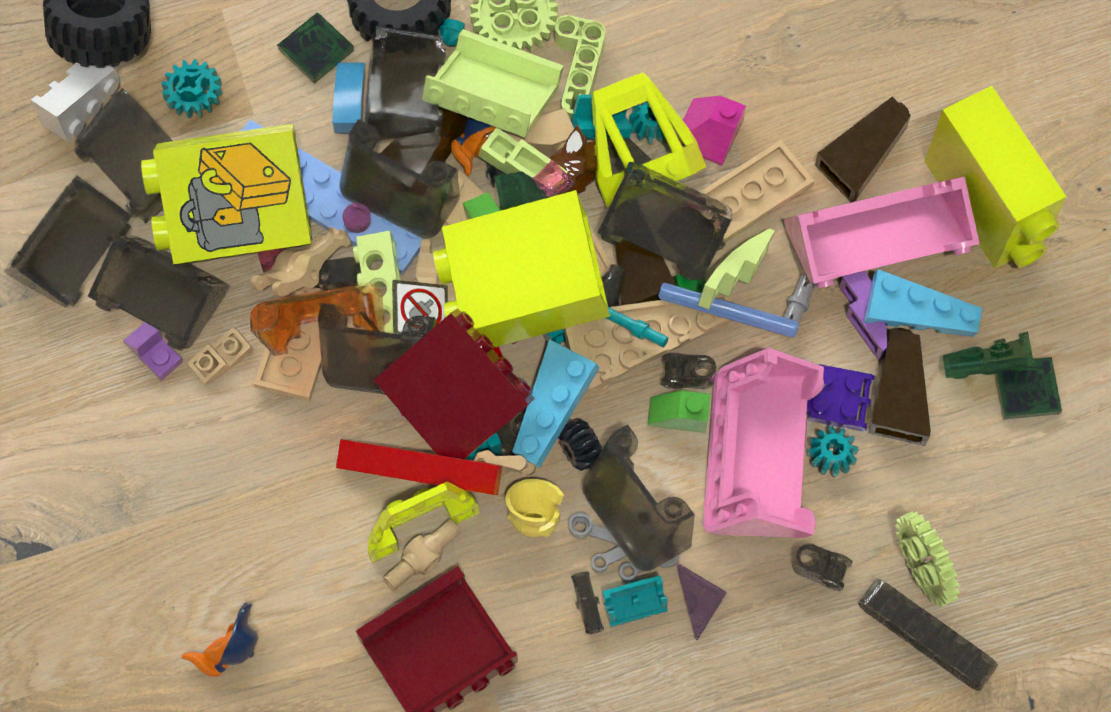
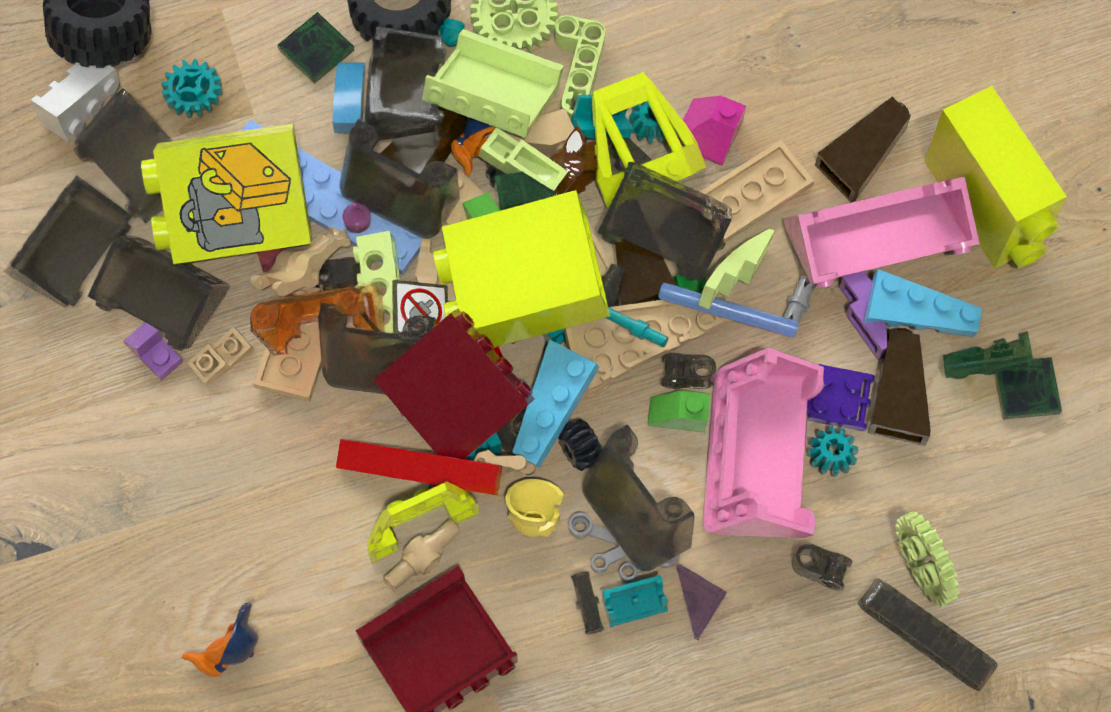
(553, 179): clear pink slope -> none

